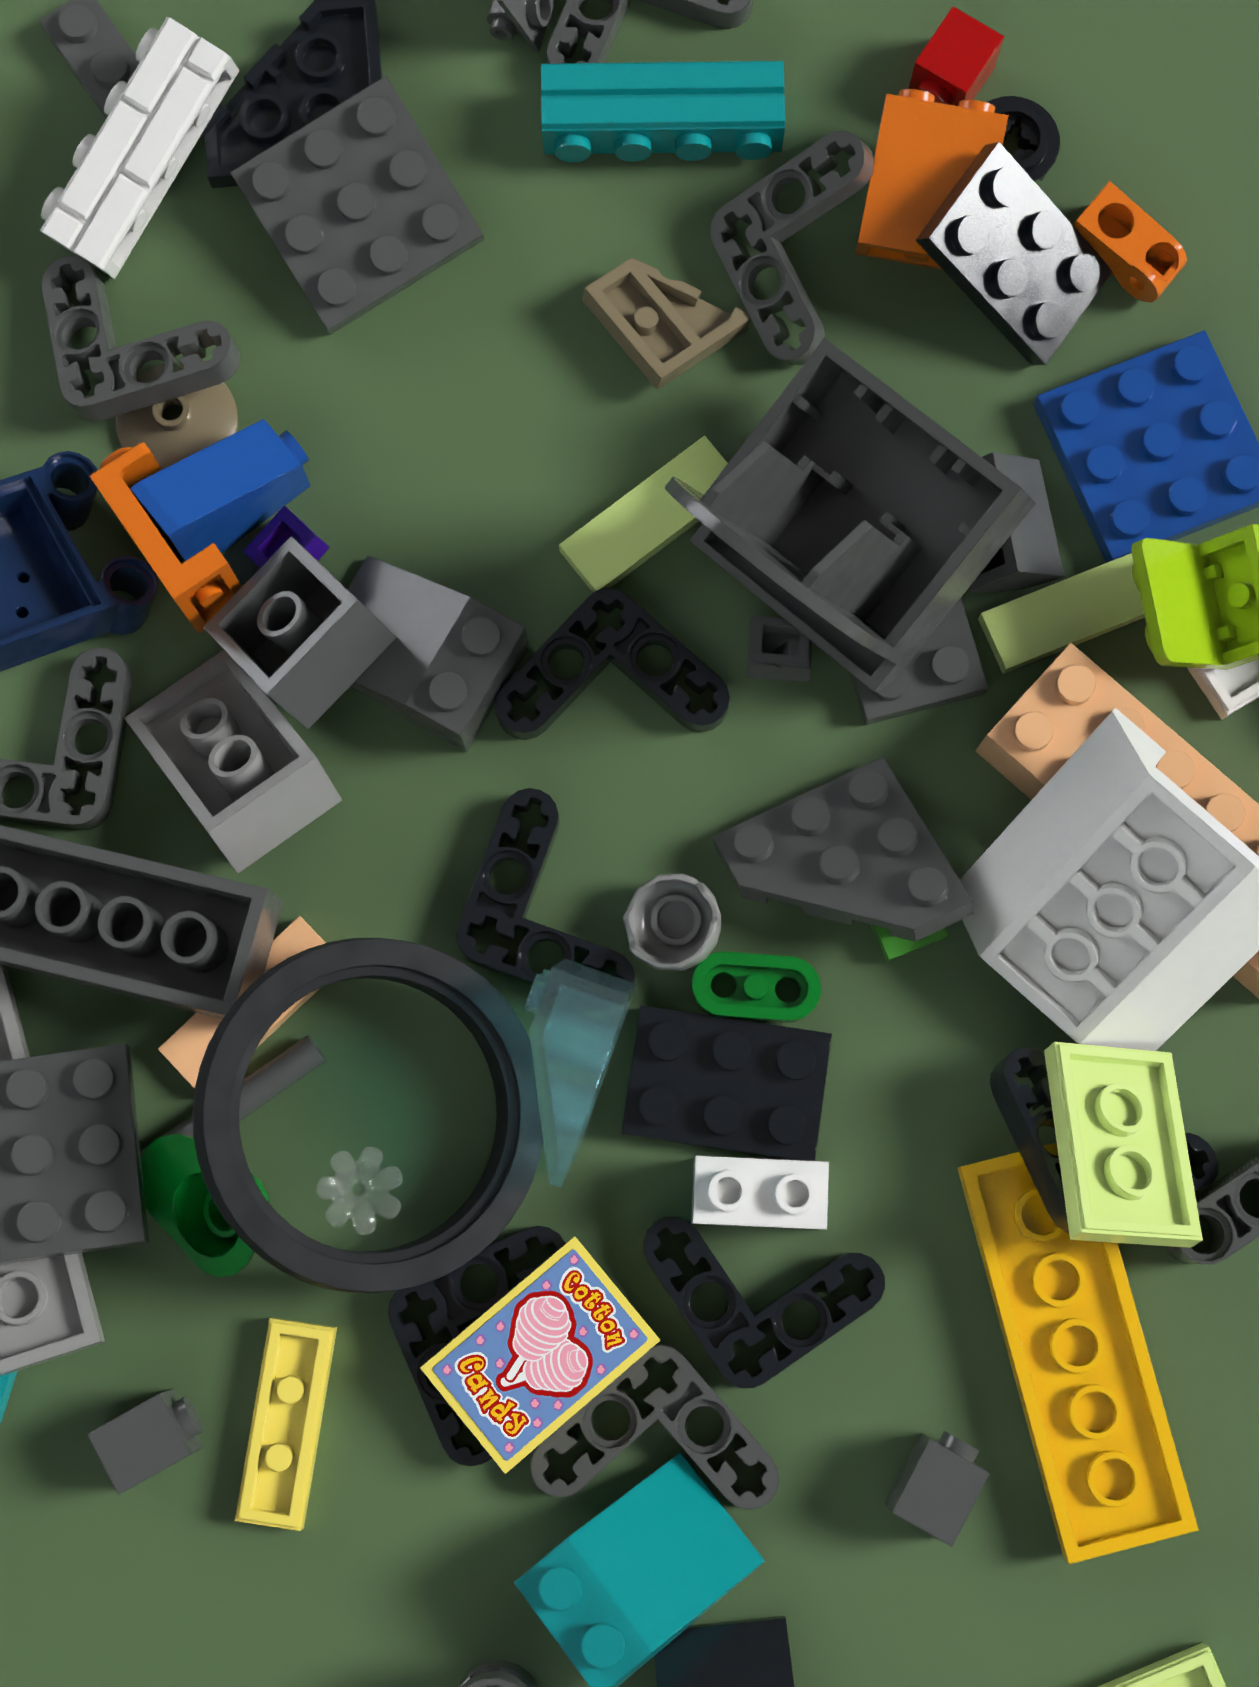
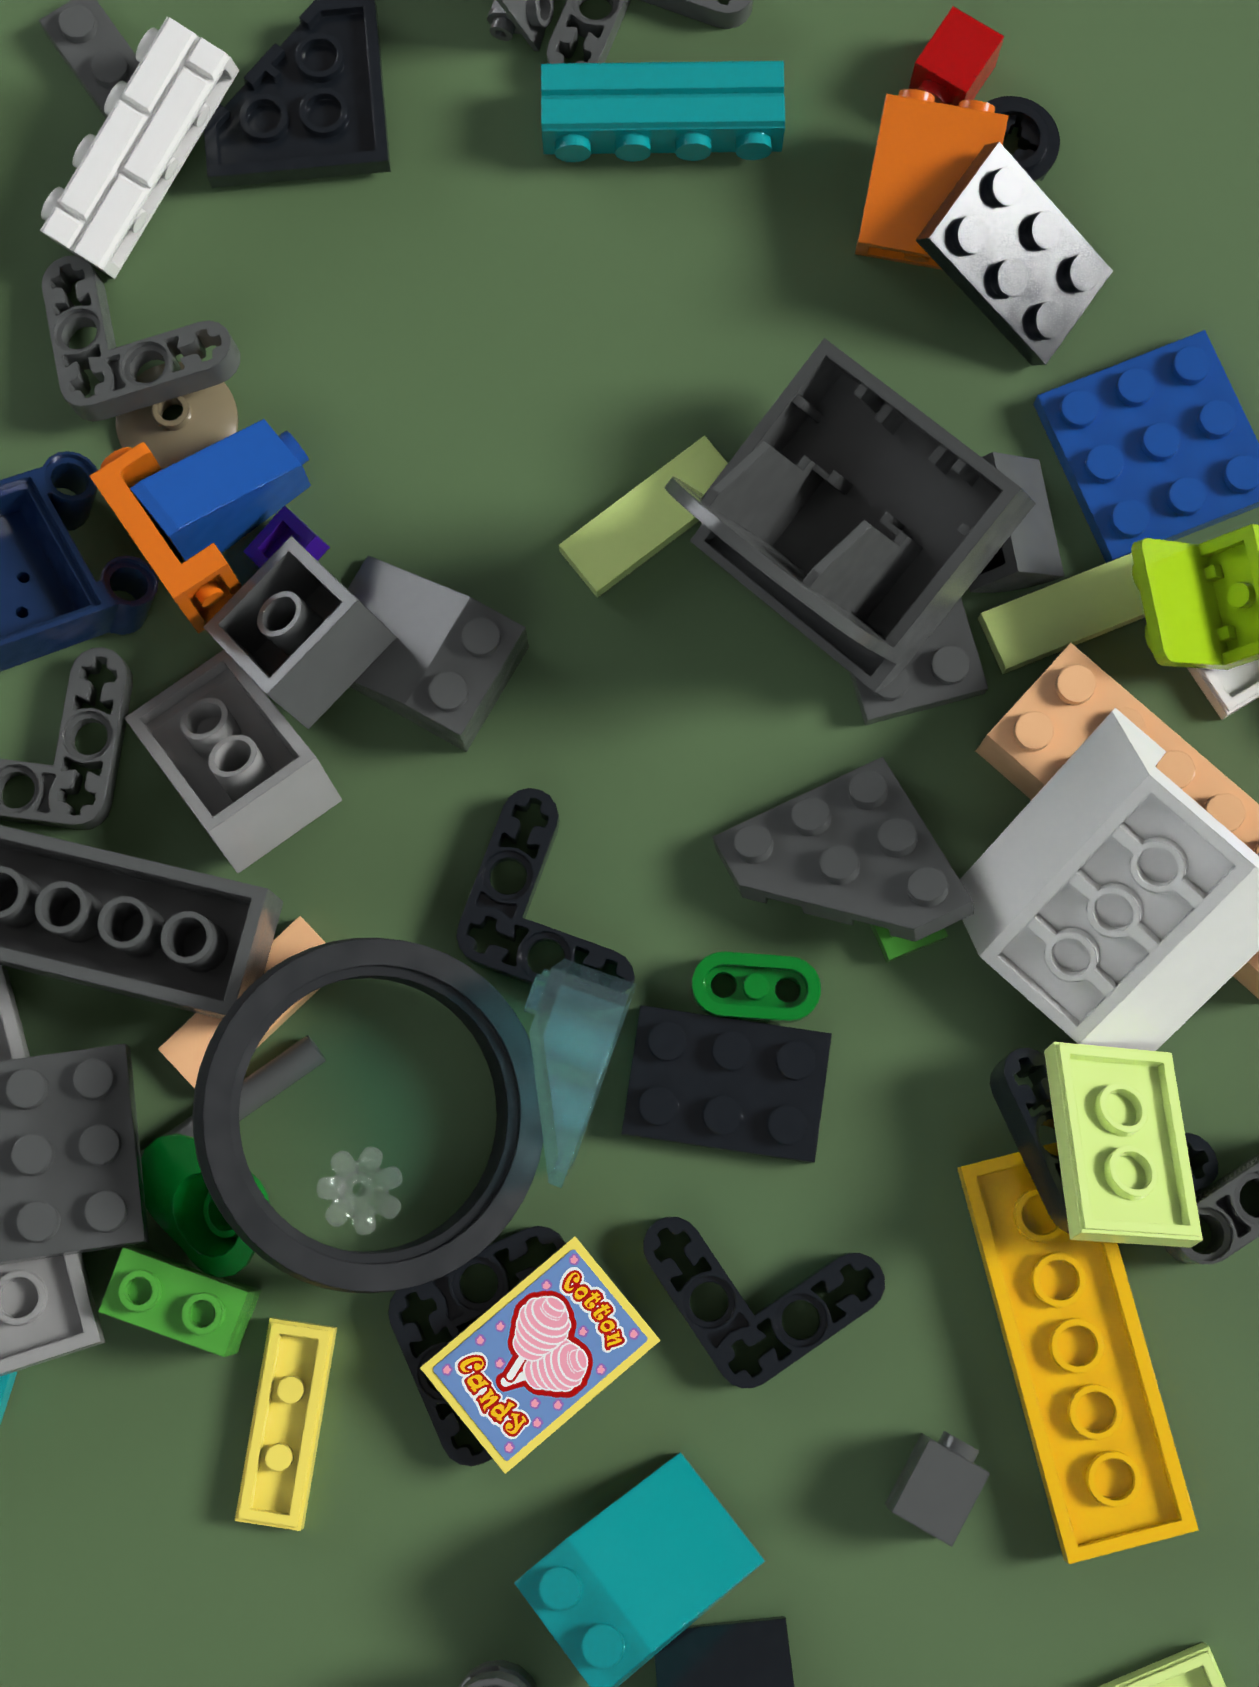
(147, 1439): dark grey brick -> none
(179, 1301): none -> bright green brick
(358, 205): dark grey plate -> none
(620, 649): black beam -> none
(660, 320): dark tan wing -> none
(671, 1410): dark grey beam -> none
(672, 922): light grey hair -> none
(760, 1192): white brick -> none
(770, 228): dark grey beam -> none
(778, 651): dark grey tile -> none
(1131, 244): orange leg -> none

